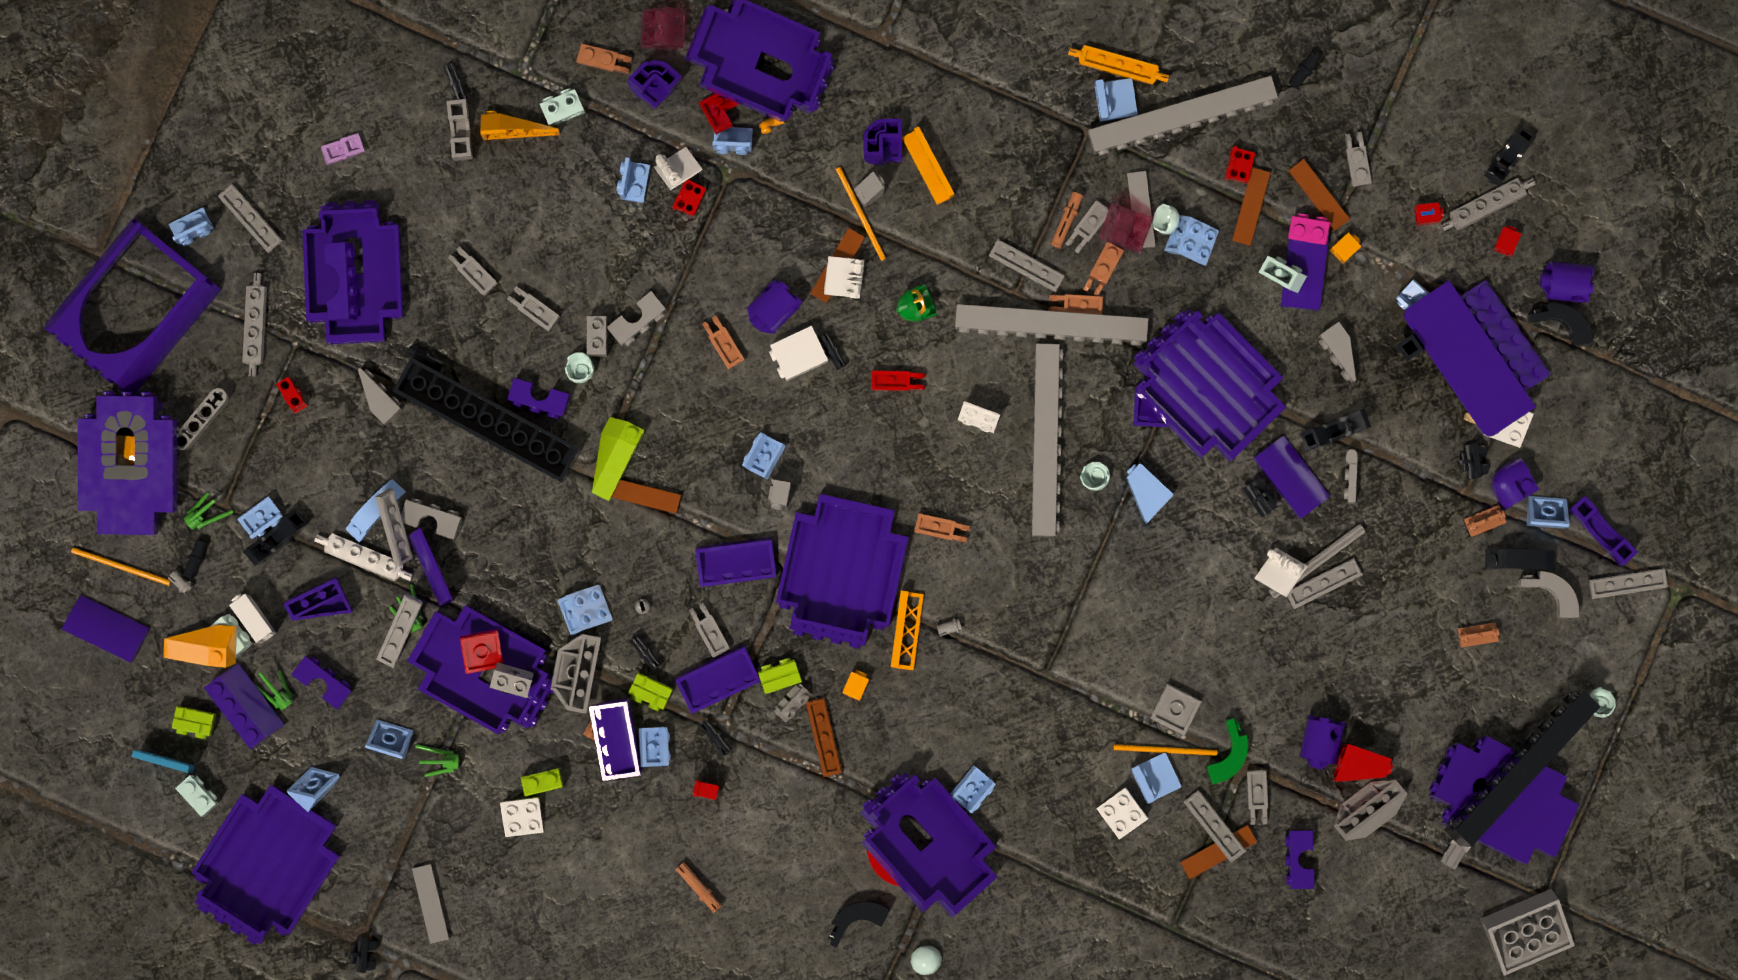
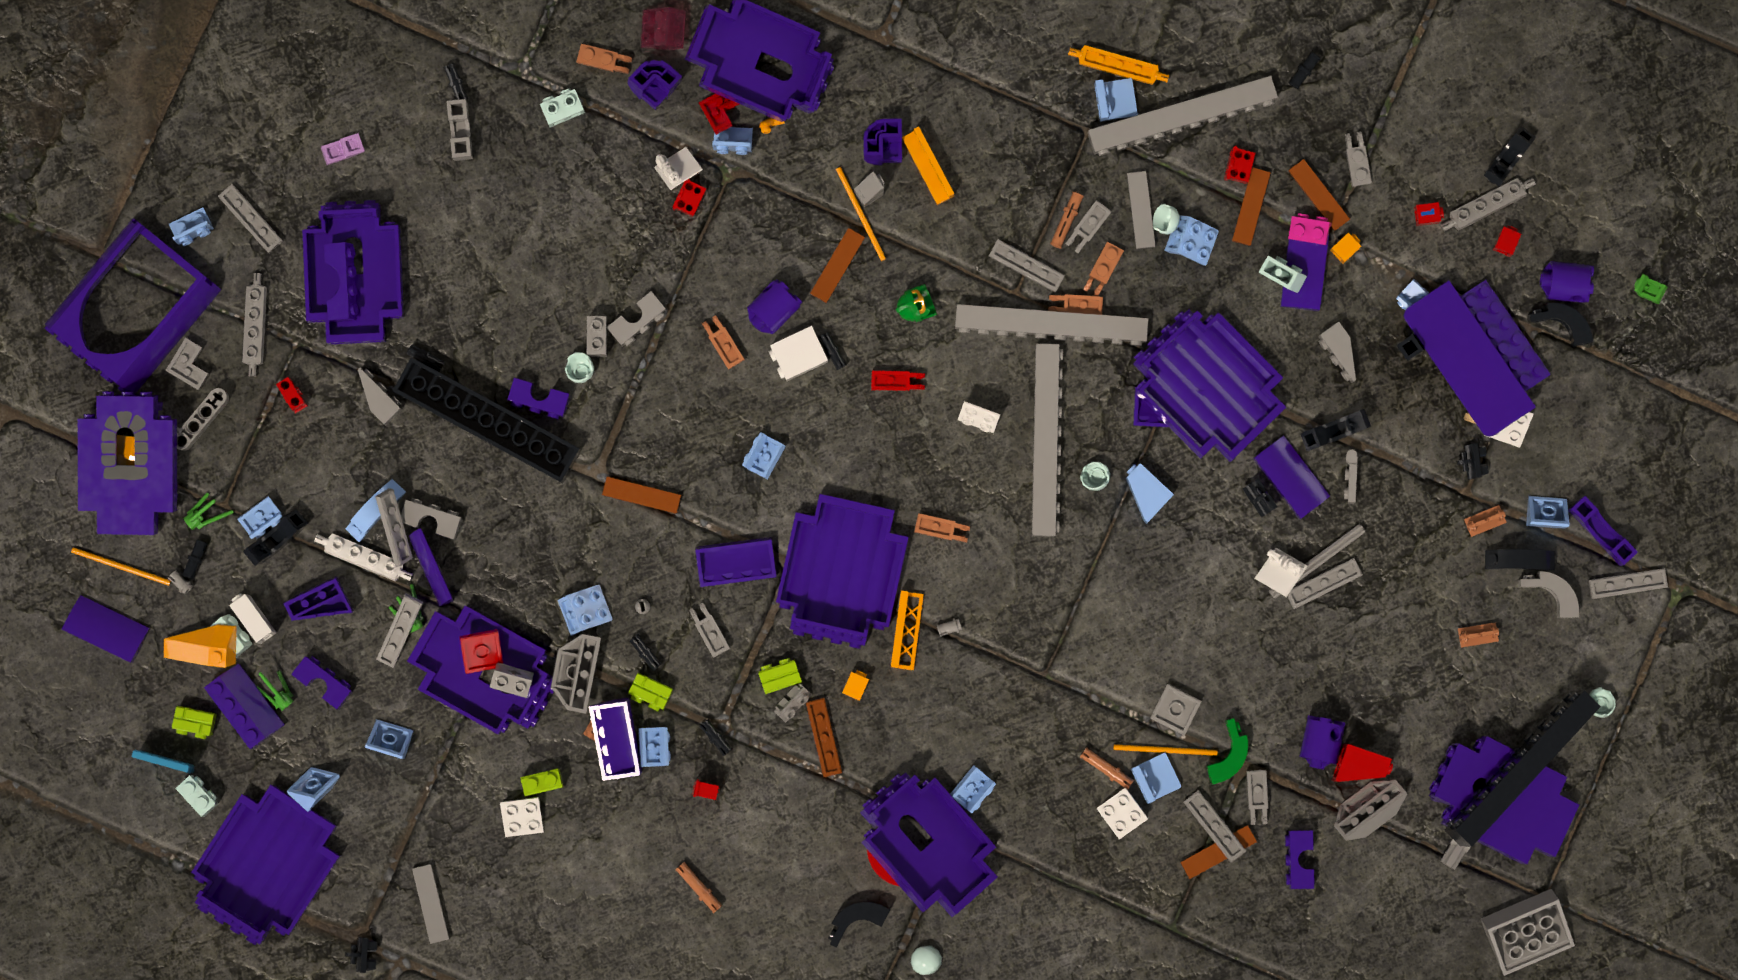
(183, 367): none -> light grey plate
(449, 762): bright green plant -> none
(474, 273): light grey hinge -> none
(505, 127): light orange wedge -> none
(535, 310): light grey hinge -> none
(615, 452): lime wedge -> none
(633, 181): light blue bracket -> none
(717, 679): dark purple slope -> none
(779, 494): light grey window -> none
(844, 277): white hinge -> none
(1106, 768): none -> nougat pin
(1125, 227): clear pink slope -> none
(1513, 483): dark purple brick -> none
(1649, 289): none -> bright green bracket

